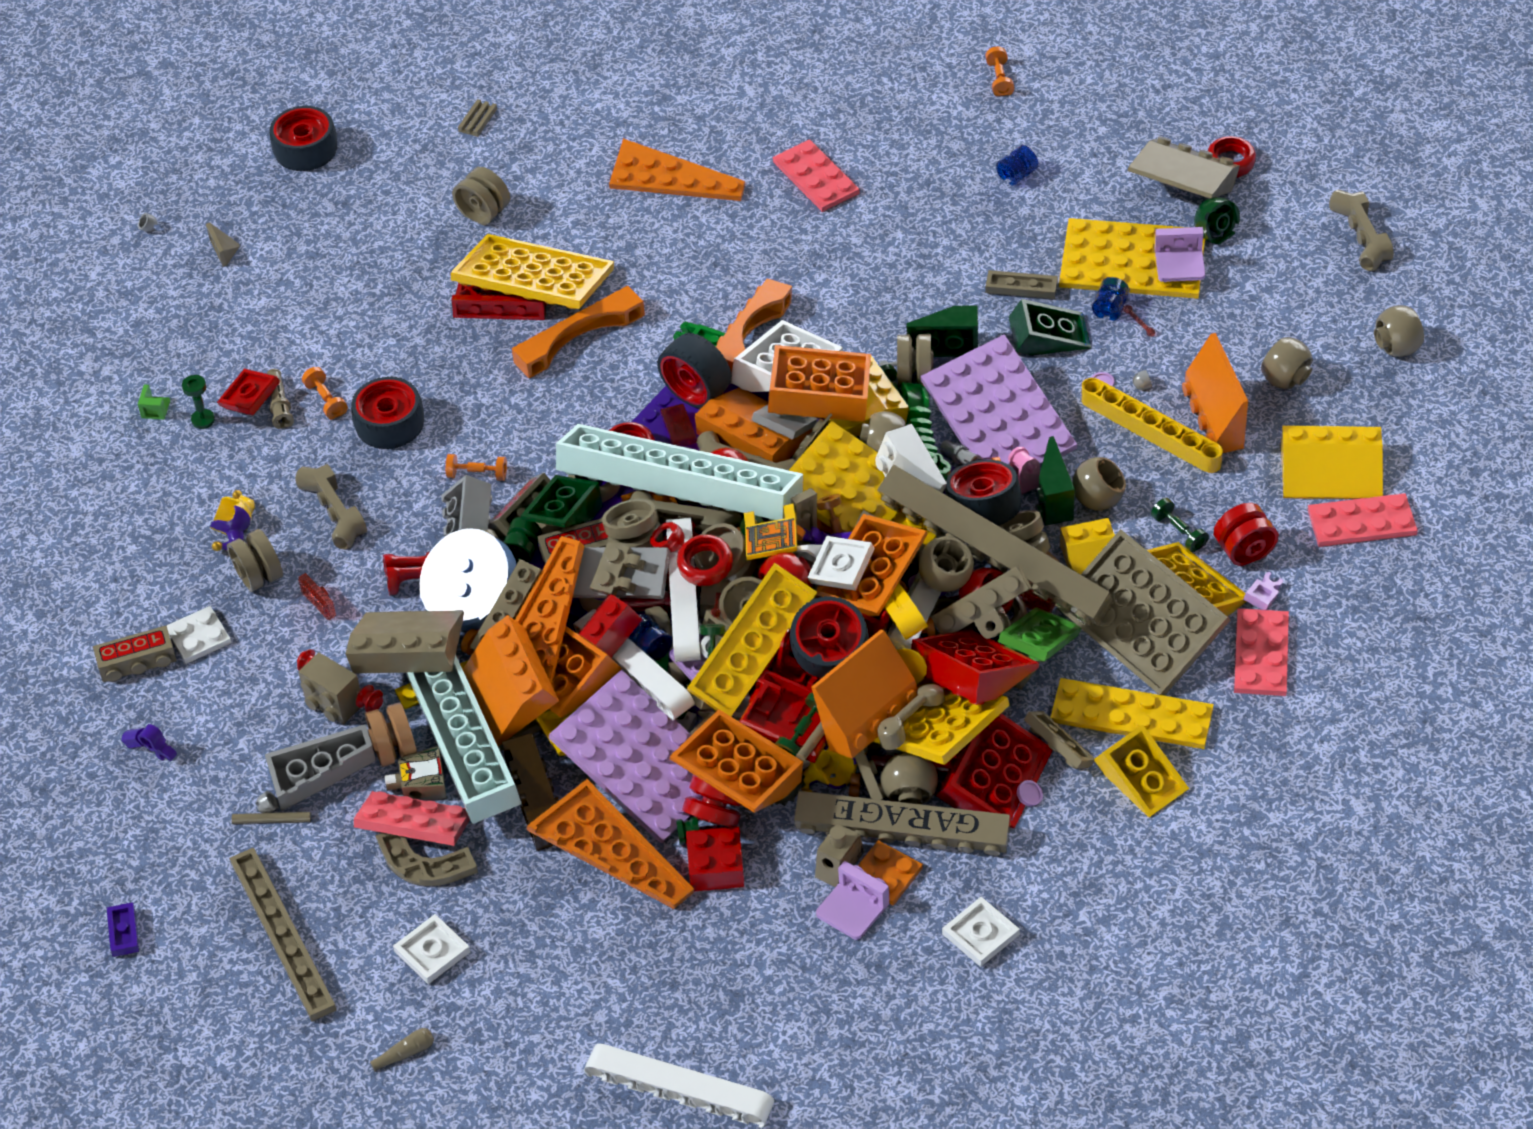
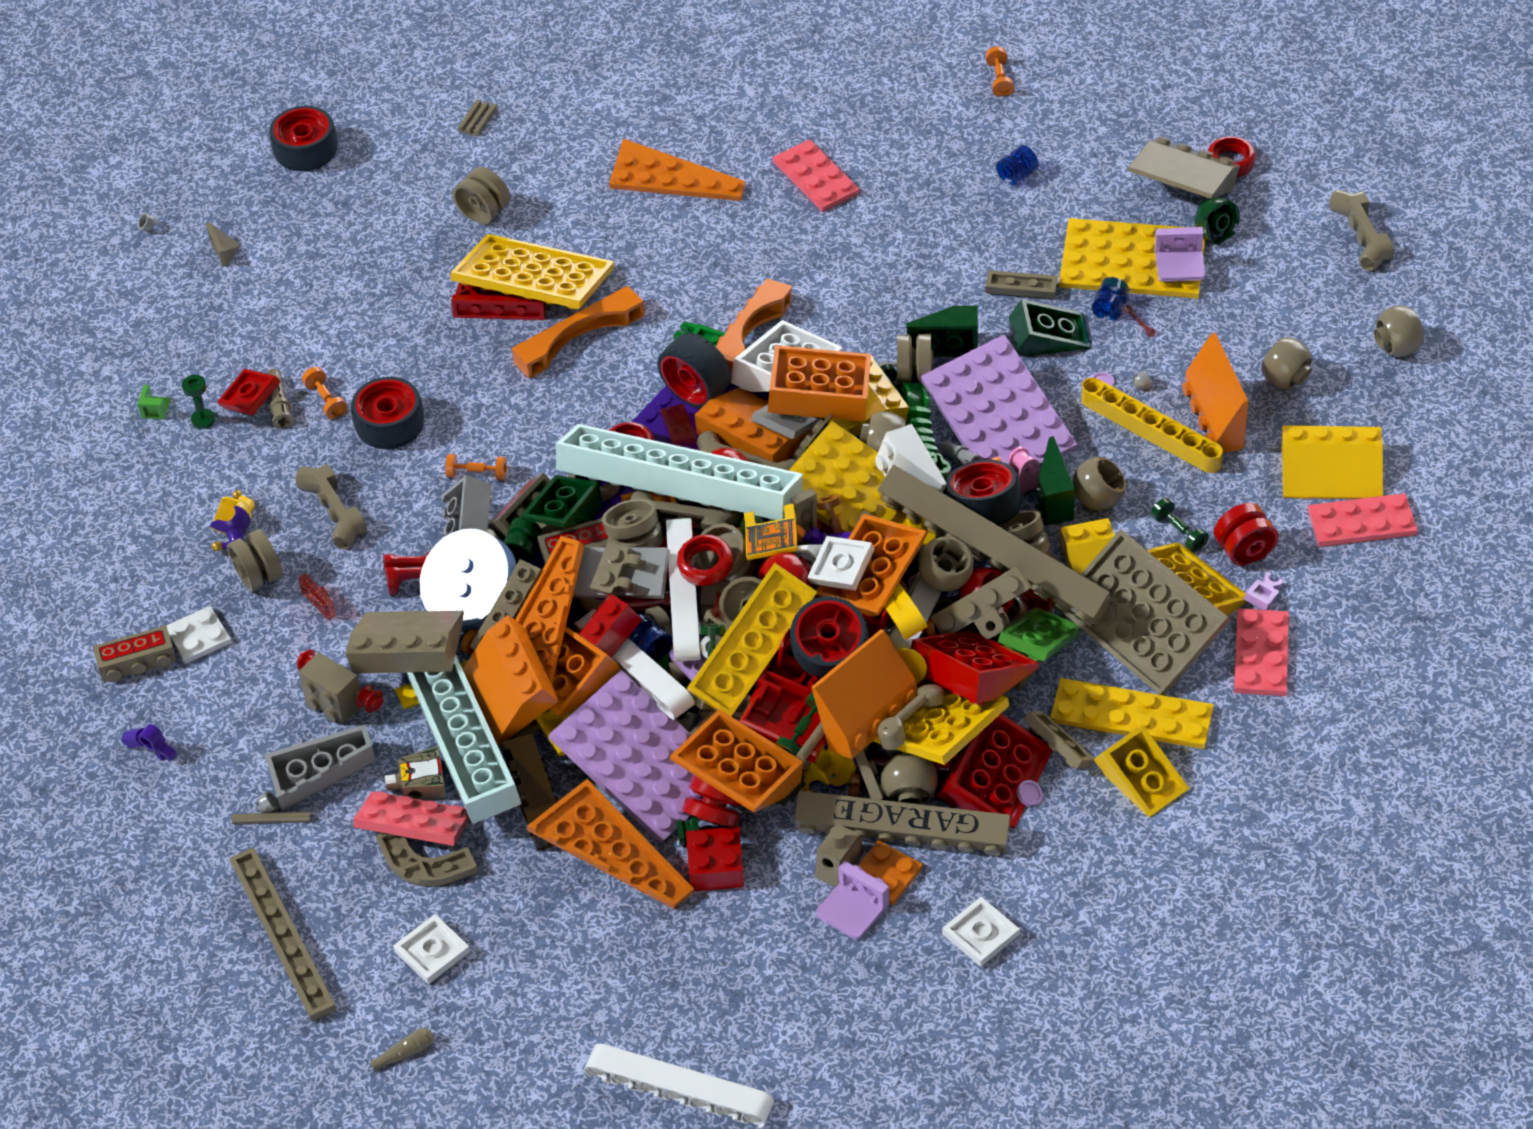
(122, 929): dark purple plate -> none
(388, 735): medium nougat wheel -> none
(675, 540): red piece -> none

